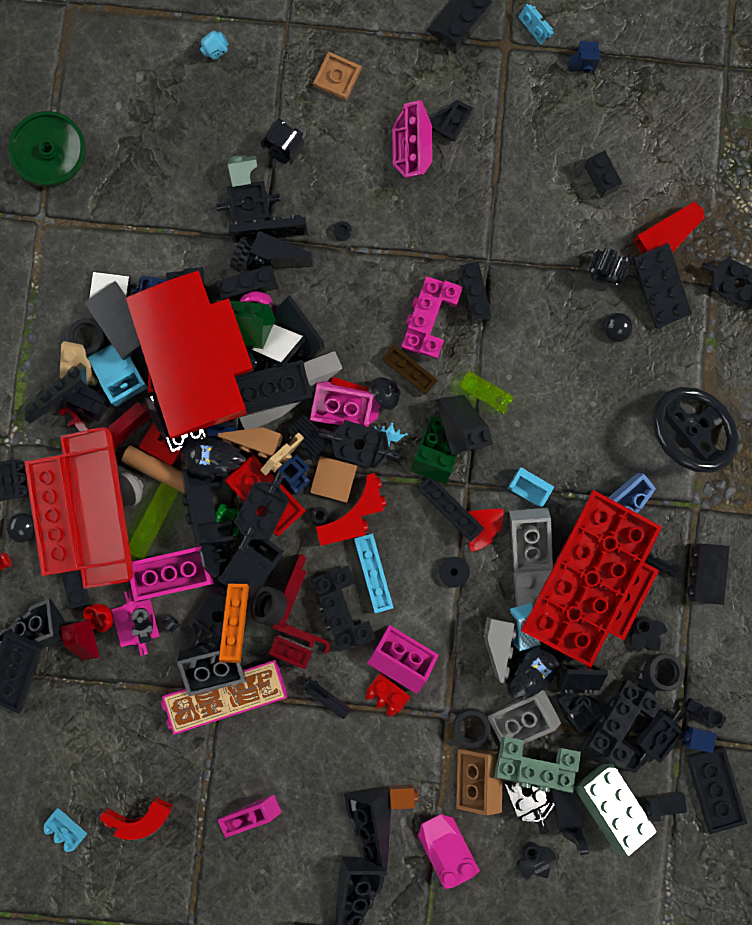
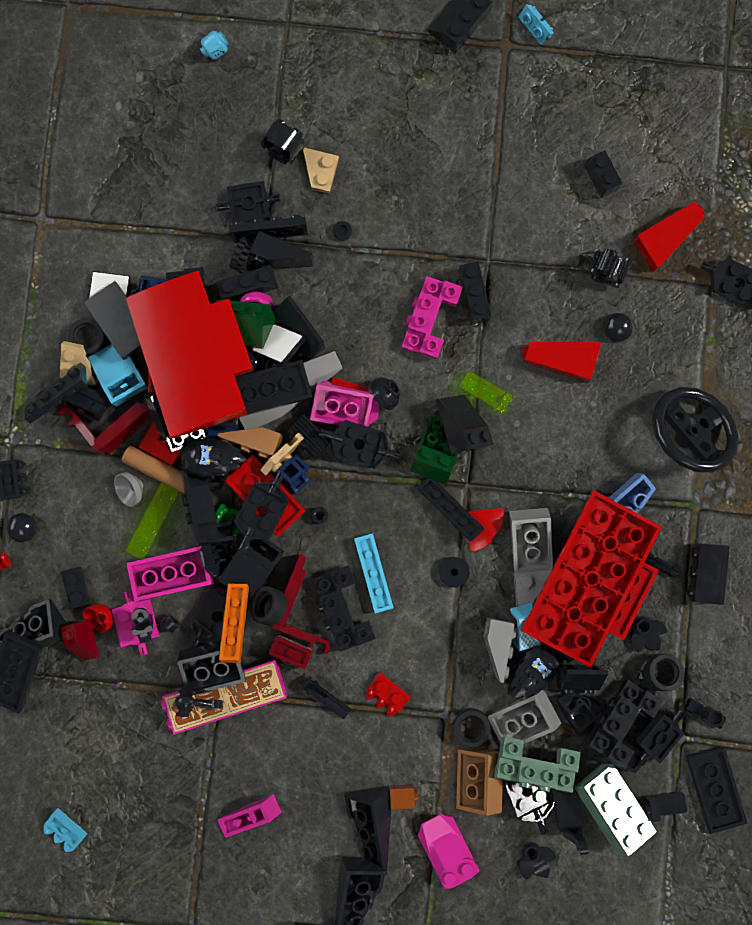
(47, 148): dark green dish -> none
(81, 510): red slope -> none
(140, 827): red arch -> none
(185, 701): none -> black piece
(240, 169): sand green brick -> none
(320, 169): none -> tan wing
(333, 479): medium nougat tile -> none
(337, 76): medium nougat tile -> none
(351, 524): red arch -> none
(391, 435): medium azure piece -> none
(403, 659): dark pink slope -> none
(409, 369): dark brown plate -> none
(412, 140): dark pink wedge -> none
(452, 120): black wing -> none
(530, 487): medium azure panel -> none
(565, 358): none -> red slope
(586, 57): dark blue brick -> none
(661, 285): black plate -> none
(699, 739): dark blue brick -> none

